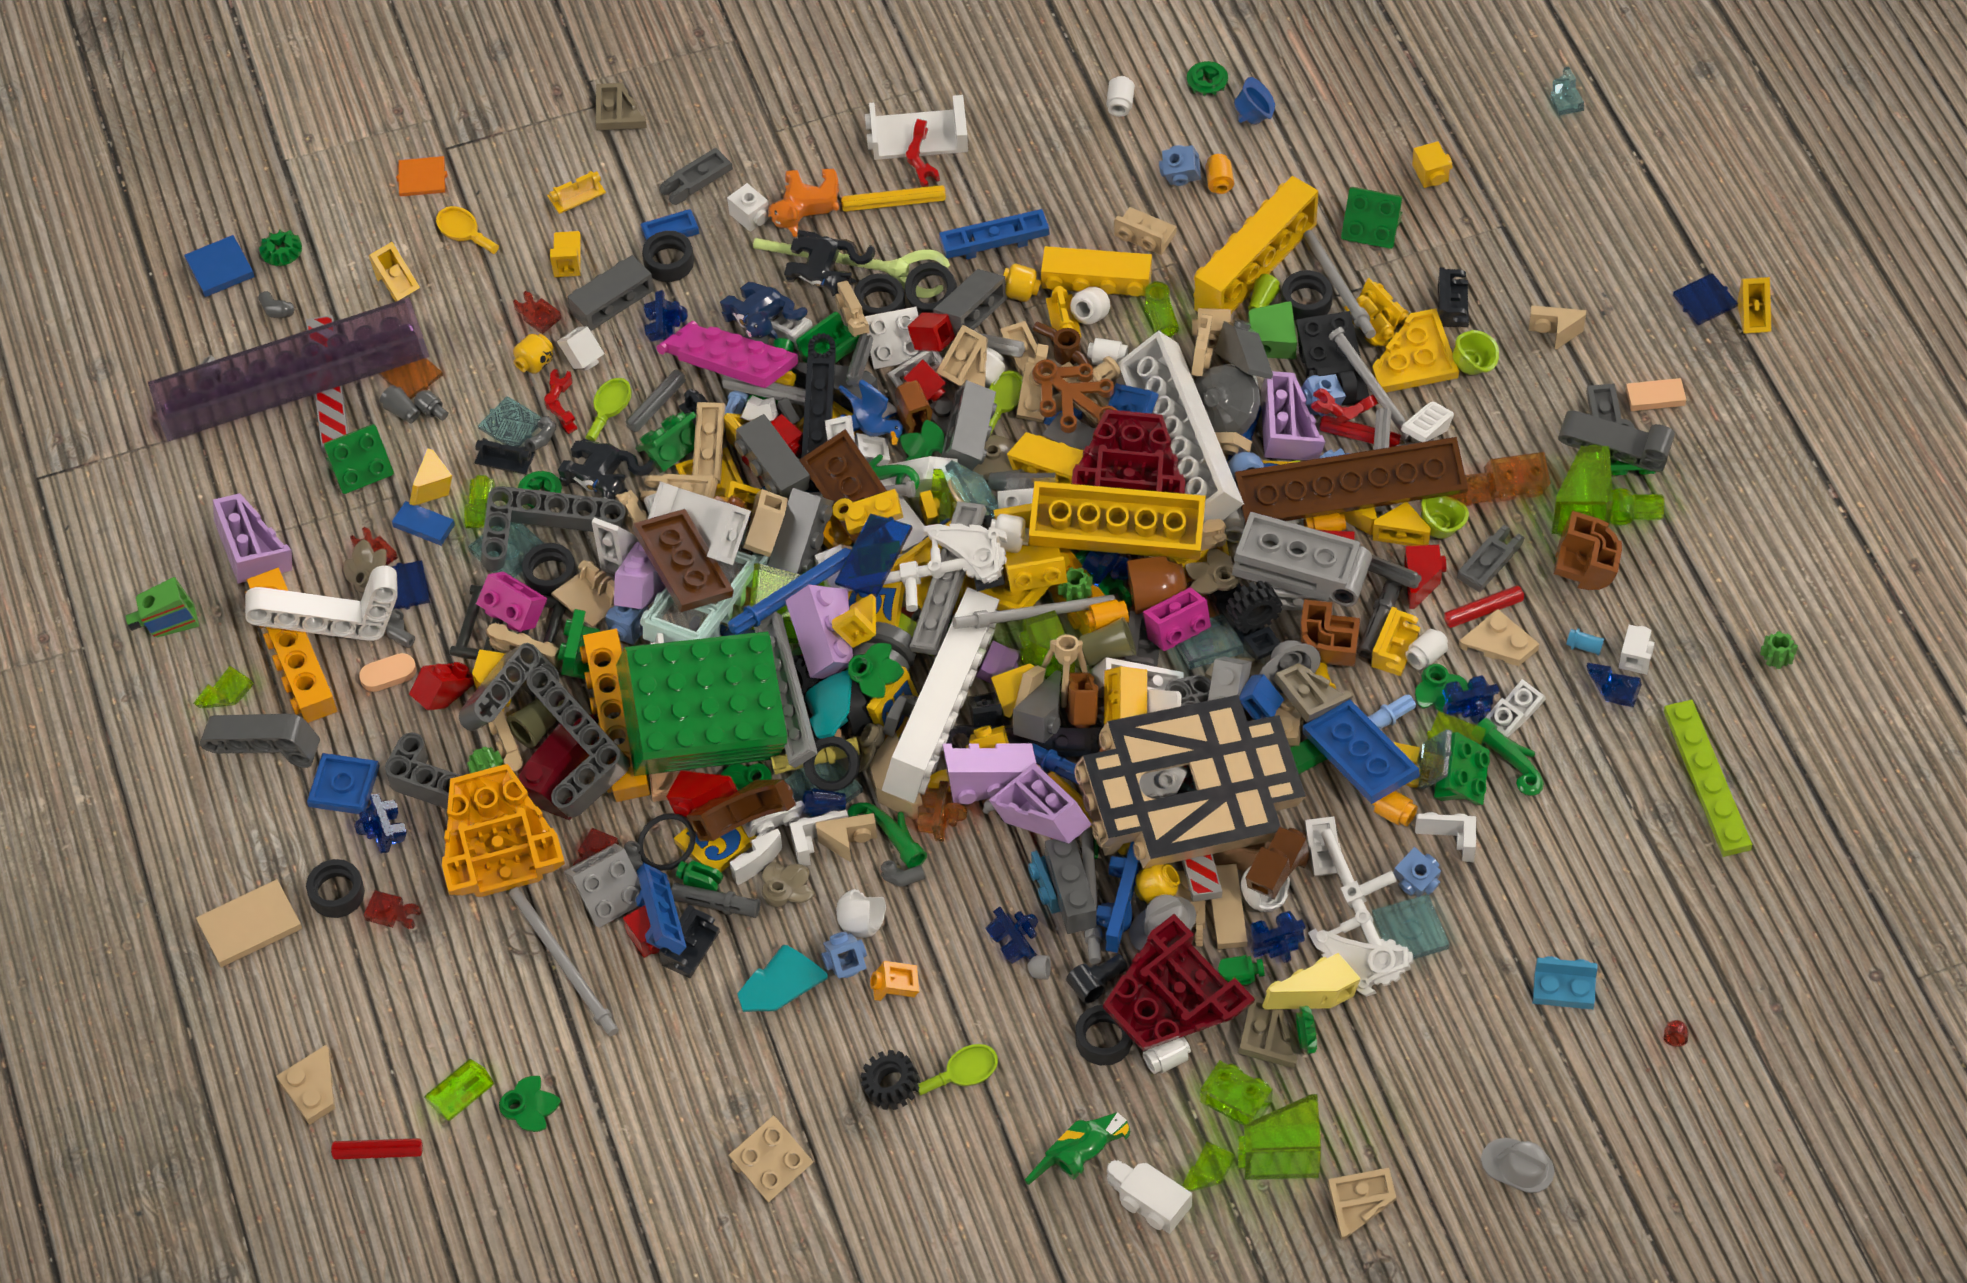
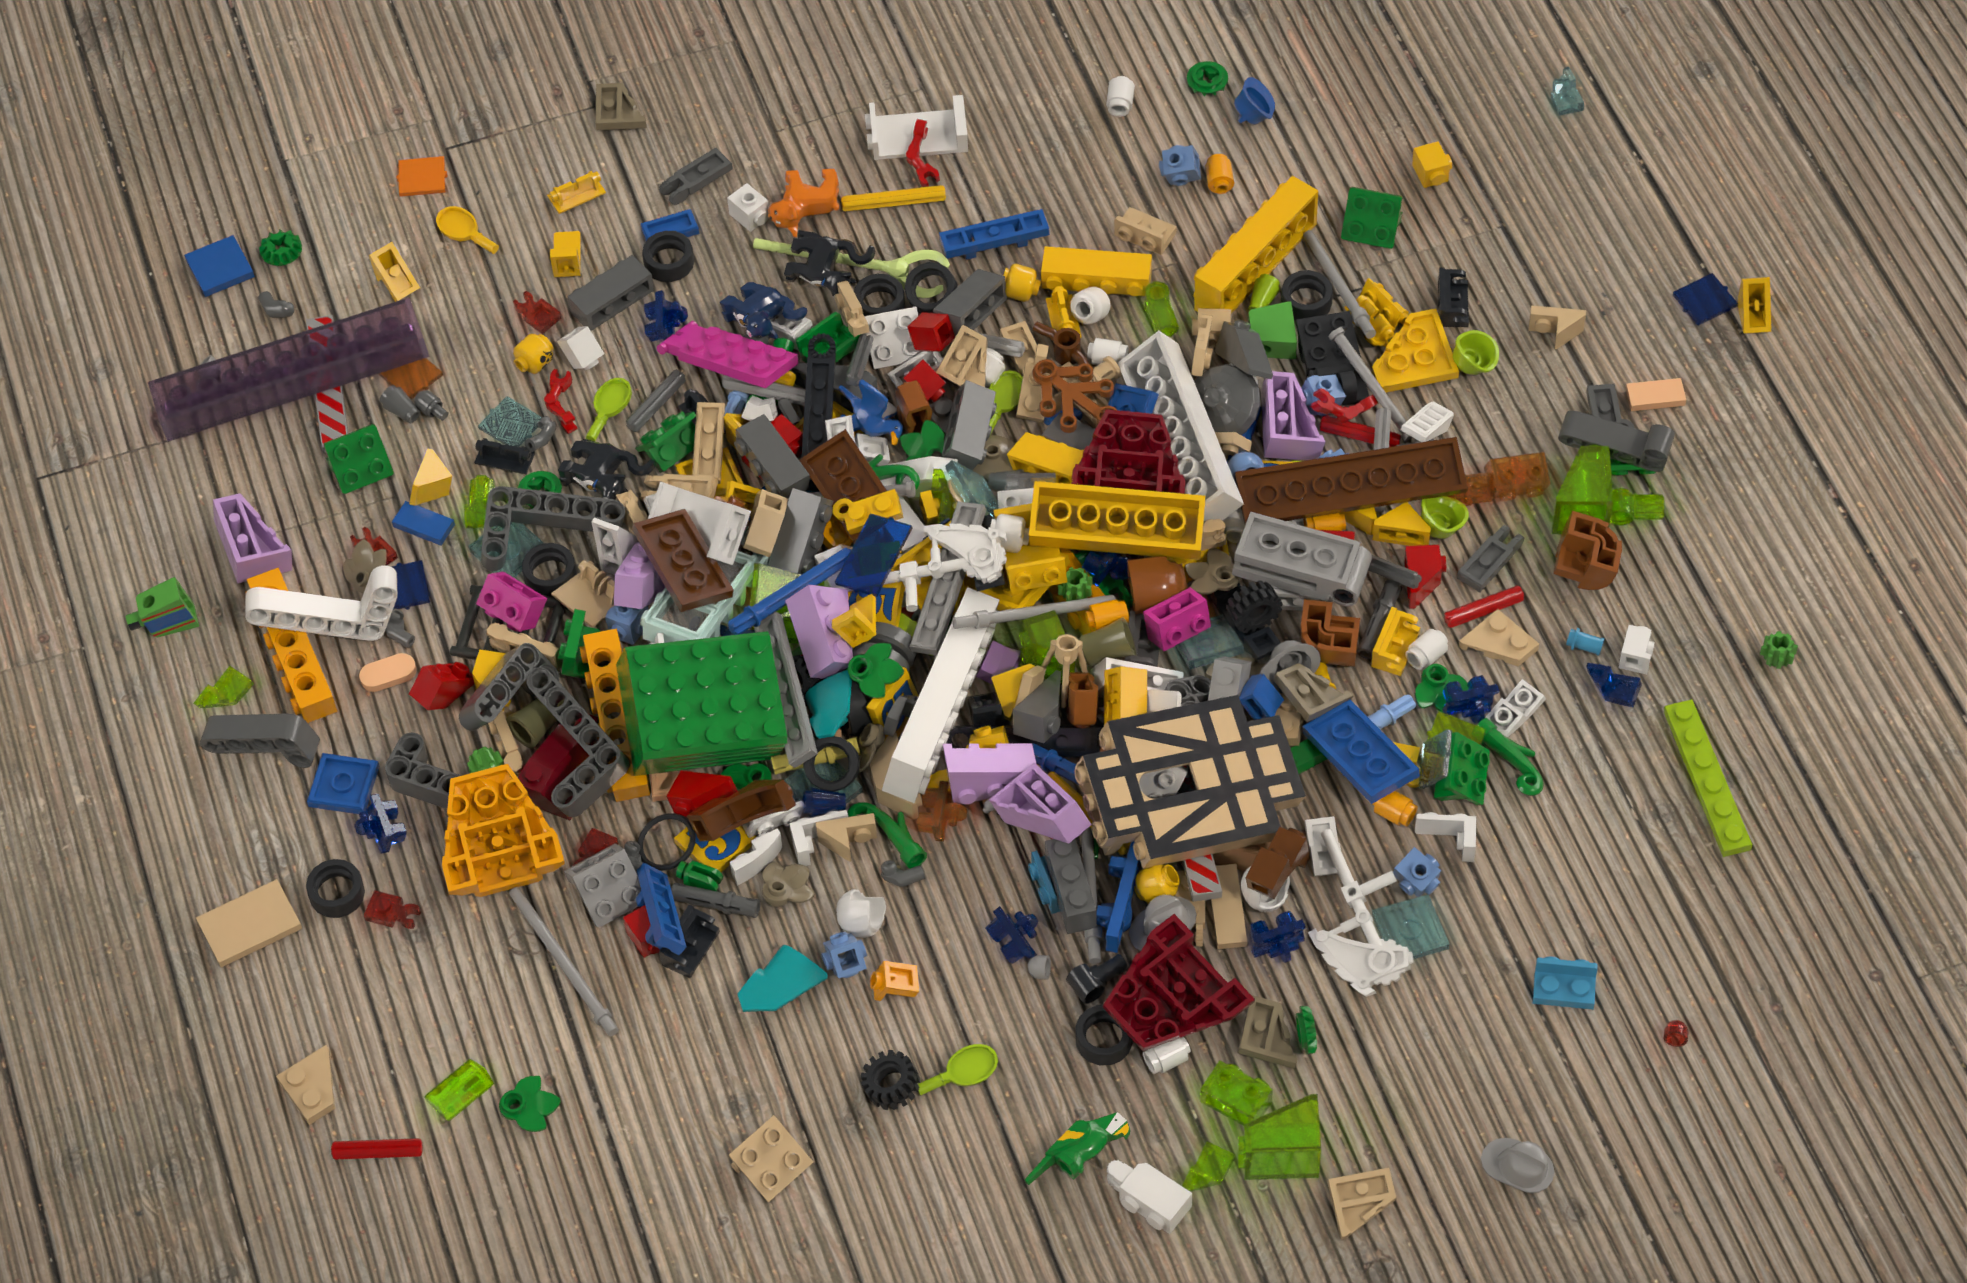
(1241, 969): green arm -> none
(1319, 986): light yellow slope -> none

